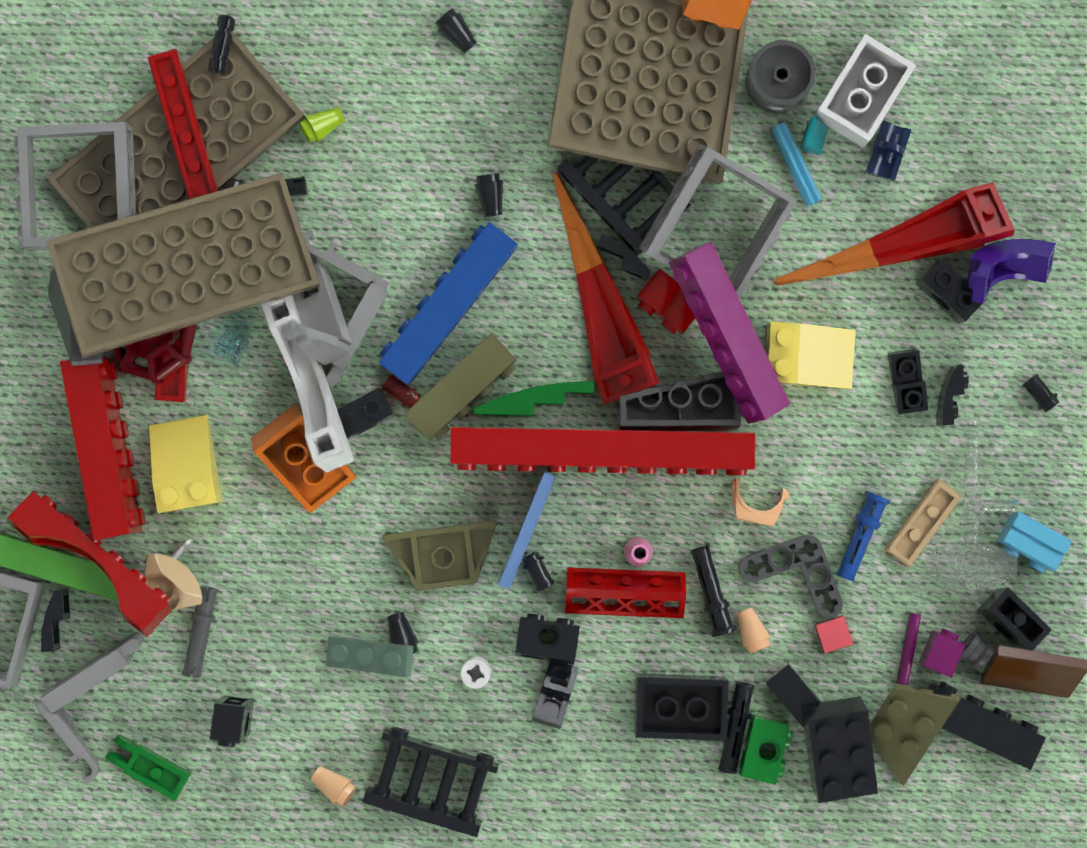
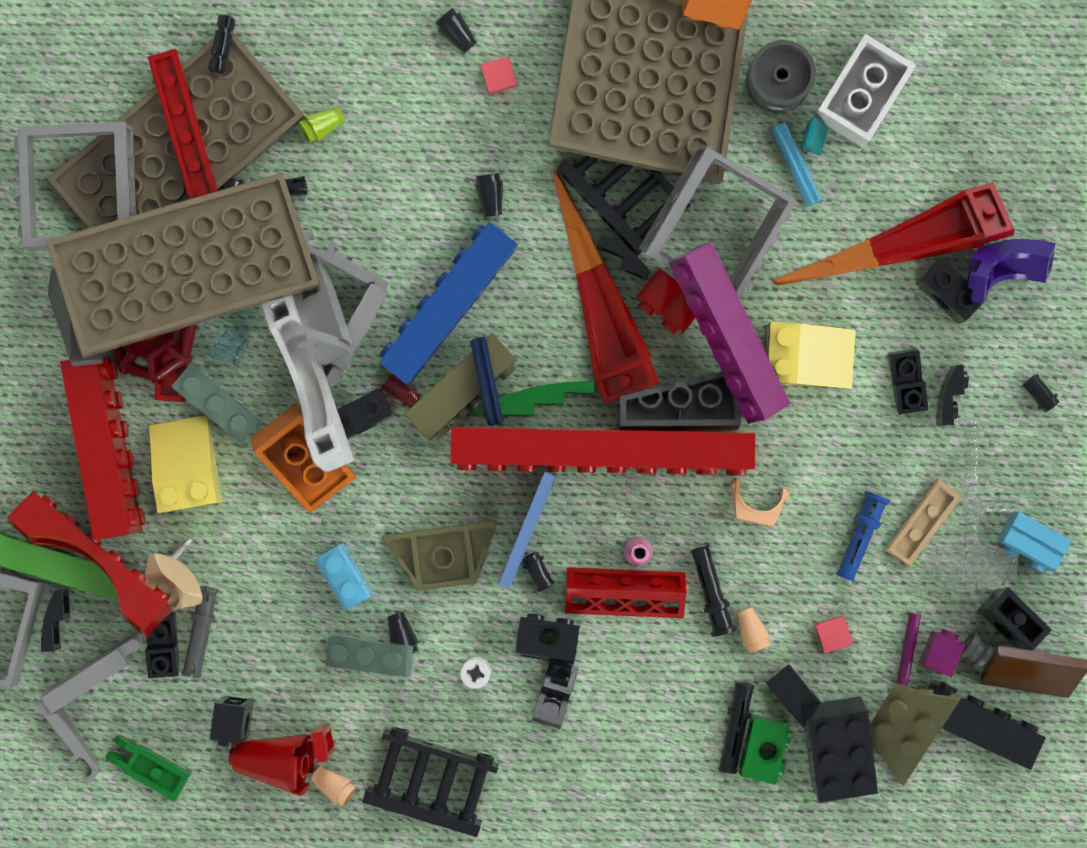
(162, 649): none -> black slope
(216, 403): none -> sand green plate
(276, 761): none -> red cone
(322, 742): none -> red tile
(344, 576): none -> medium azure brick
(486, 381): none -> dark blue axle
(498, 75): none -> coral tile
(681, 707): black brick -> none
(806, 564): dark grey beam -> none
(888, 151): dark blue hips -> none

